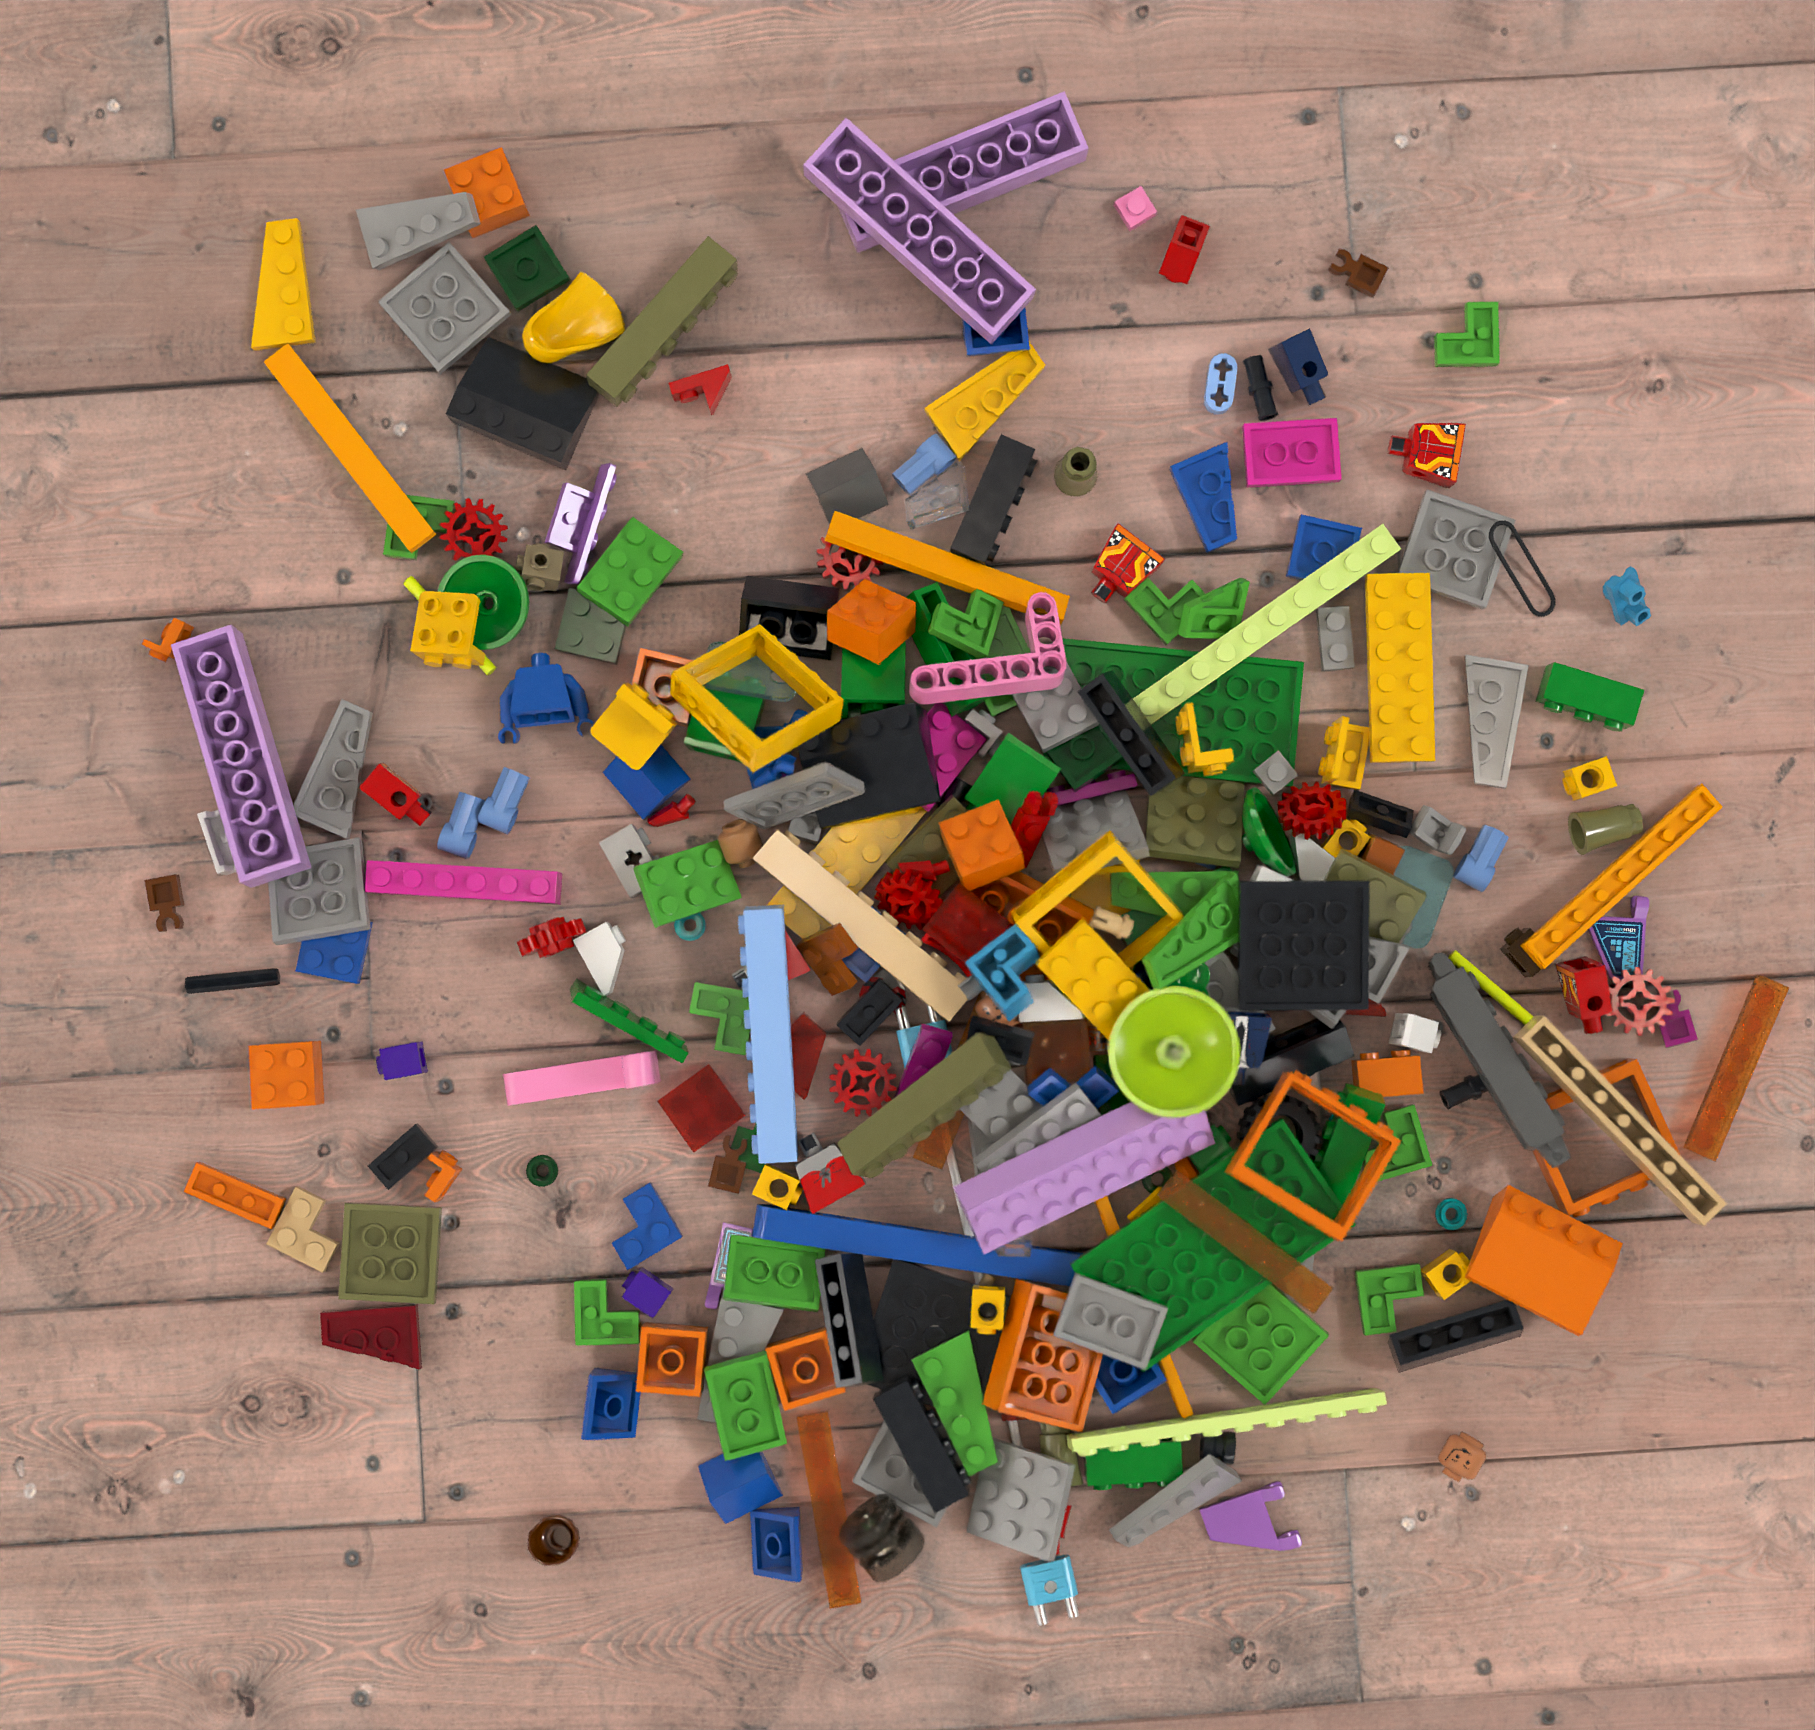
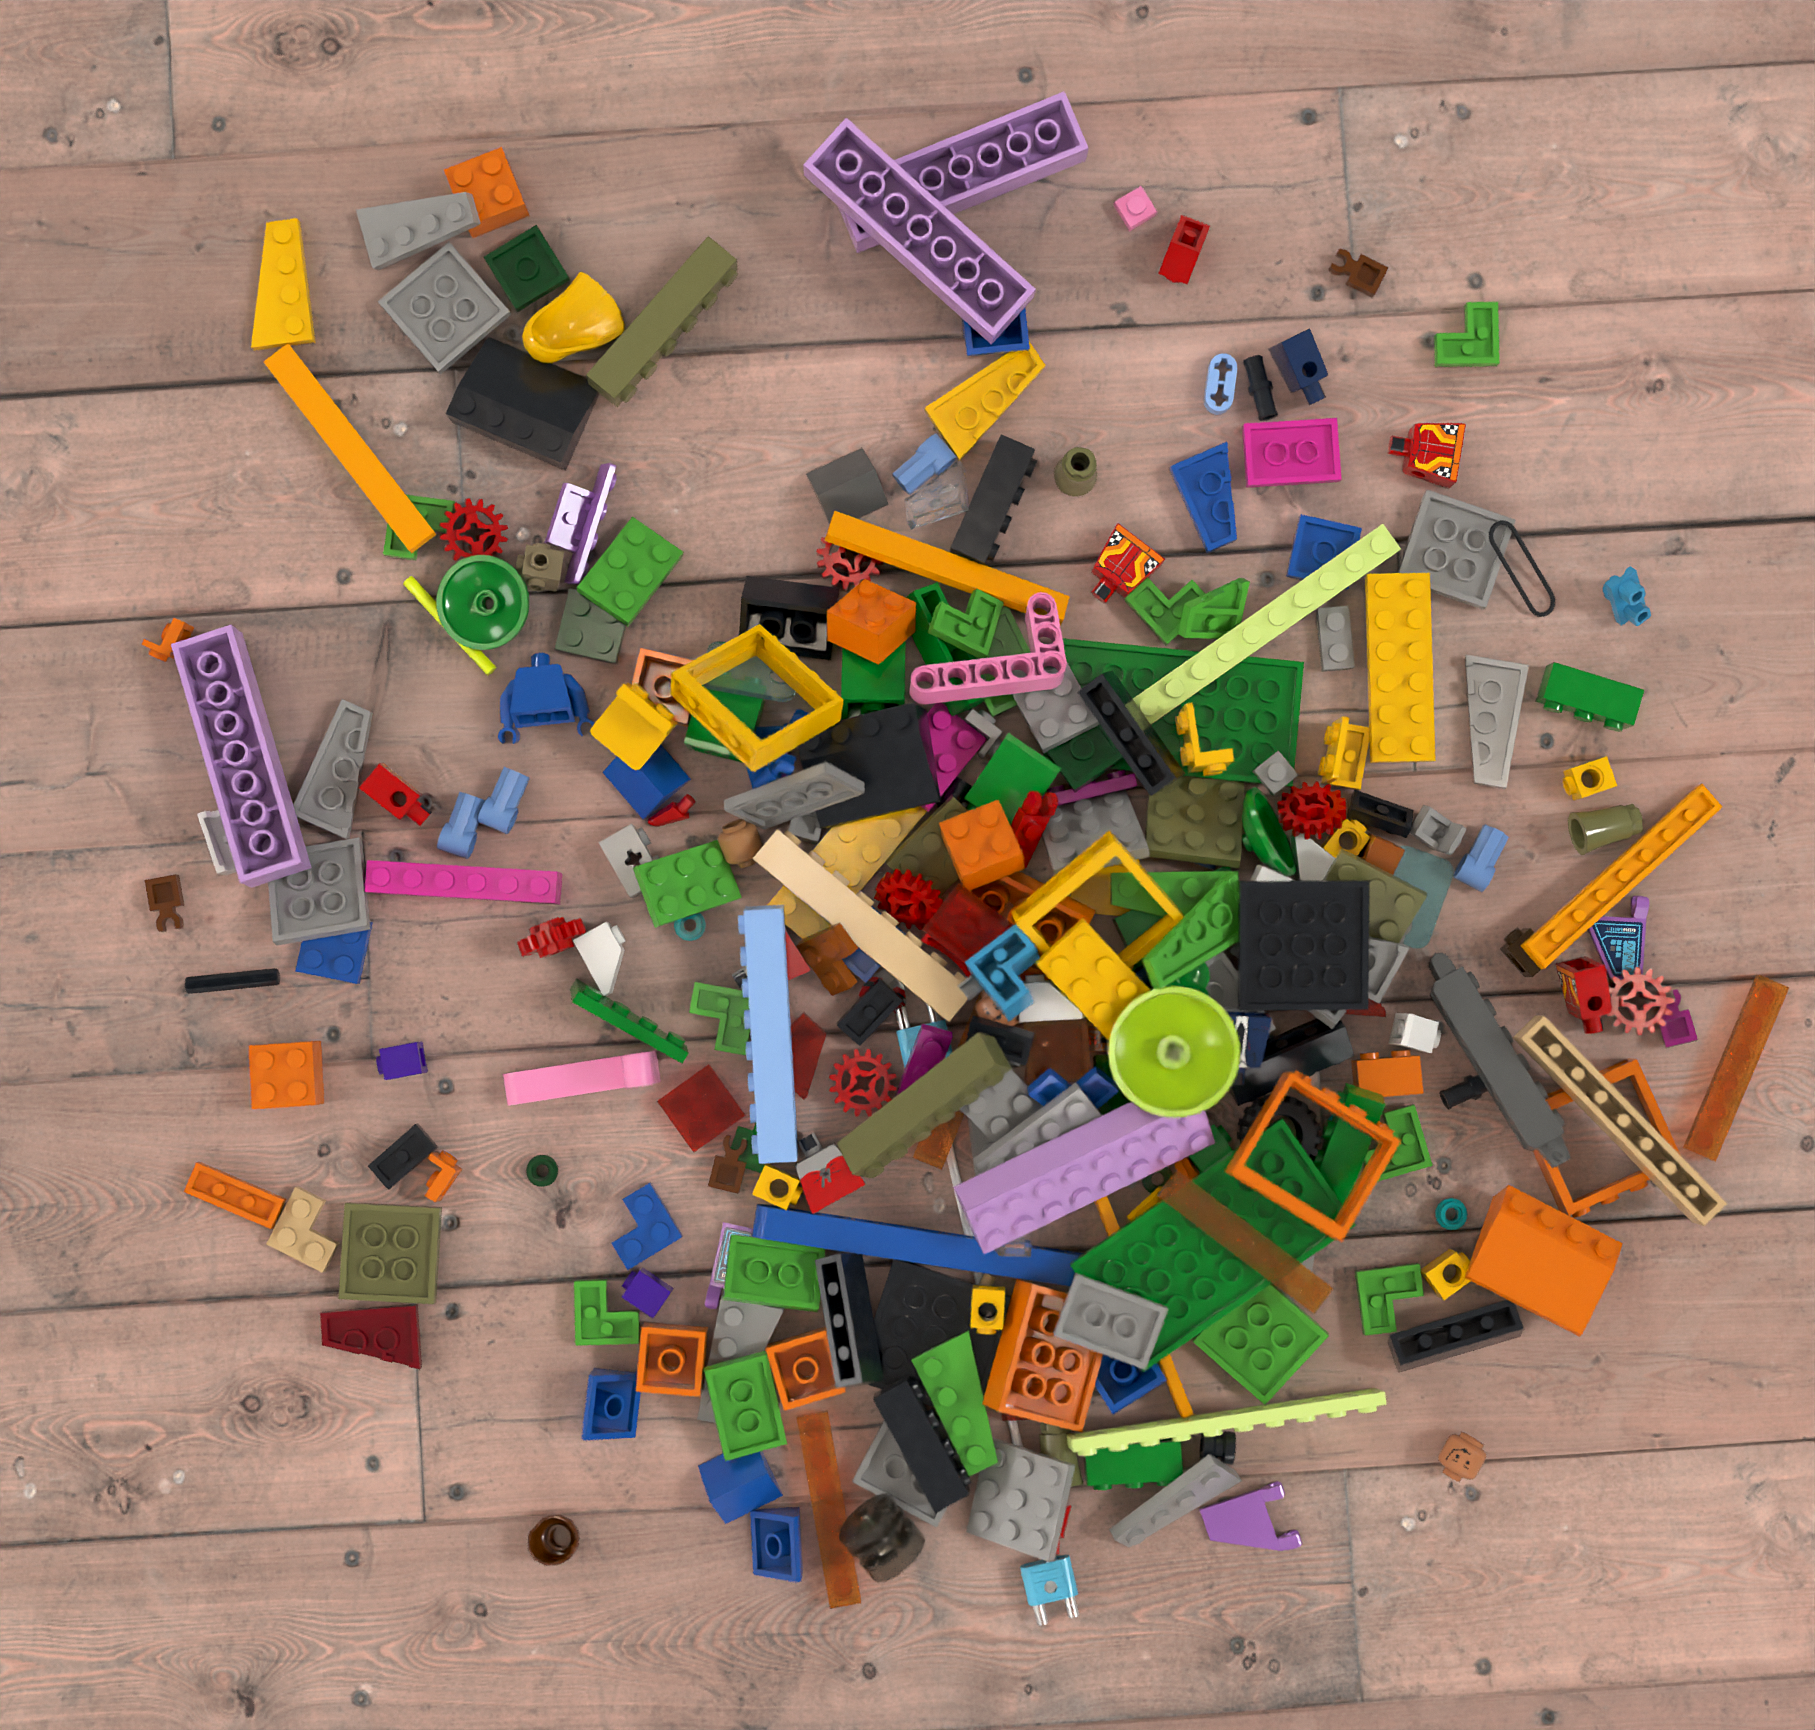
(447, 629): yellow bracket -> none
(710, 382): red slope -> none
(928, 870): red bar -> none
(1113, 923): tan pin -> none
(1492, 989): neon yellow bar -> none

